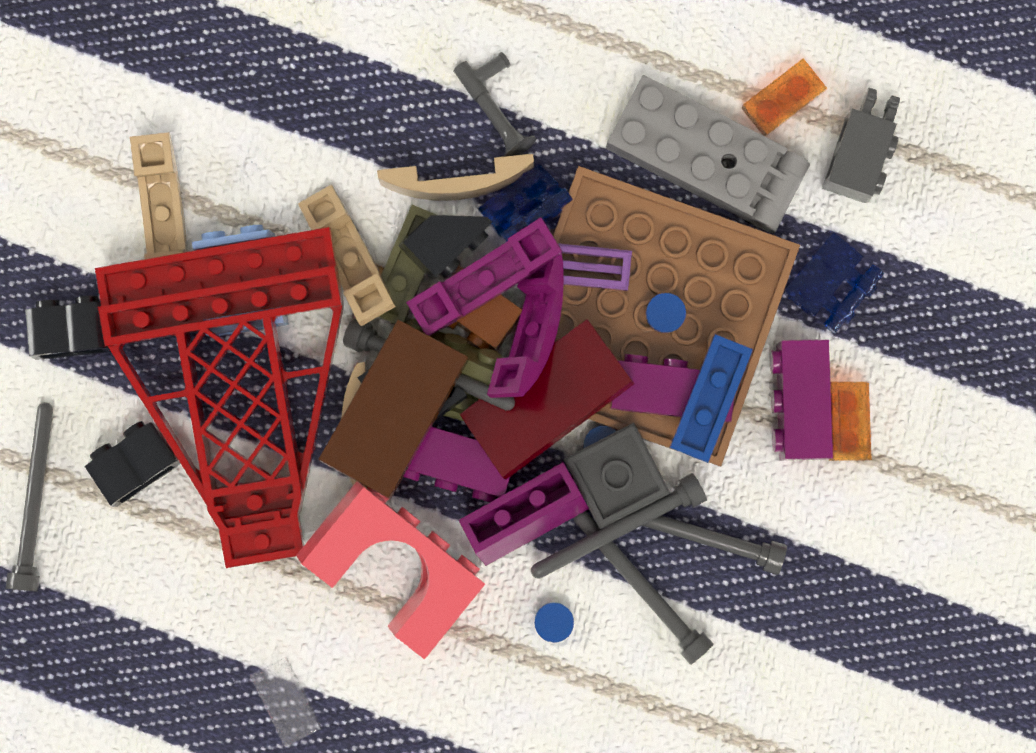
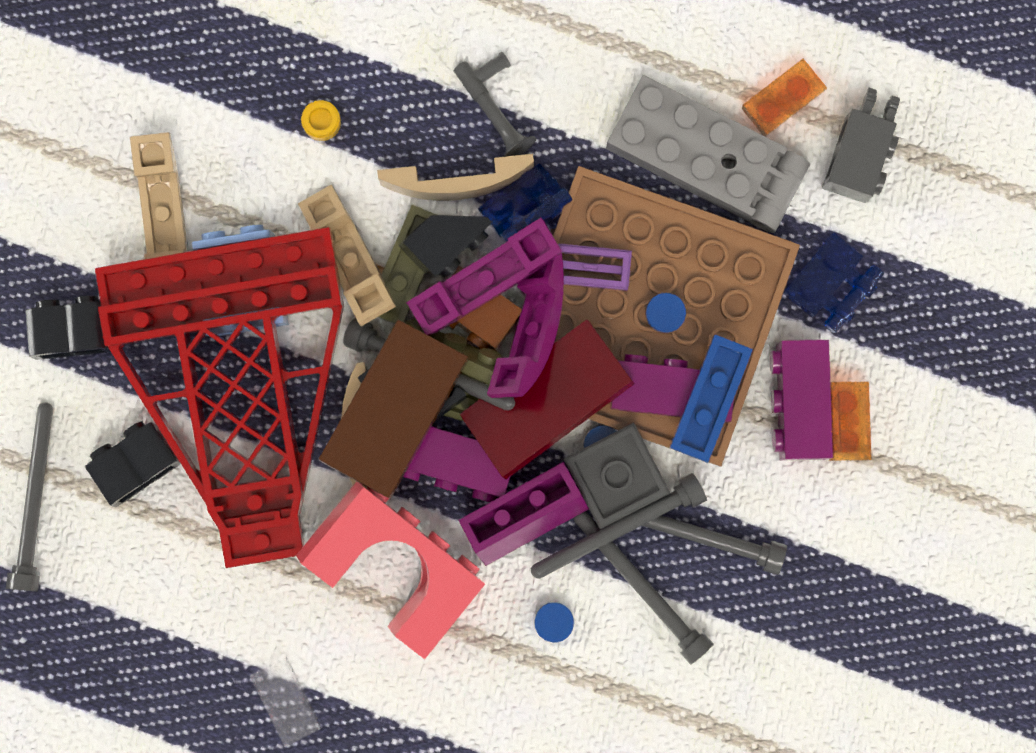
(321, 120): none -> yellow tile

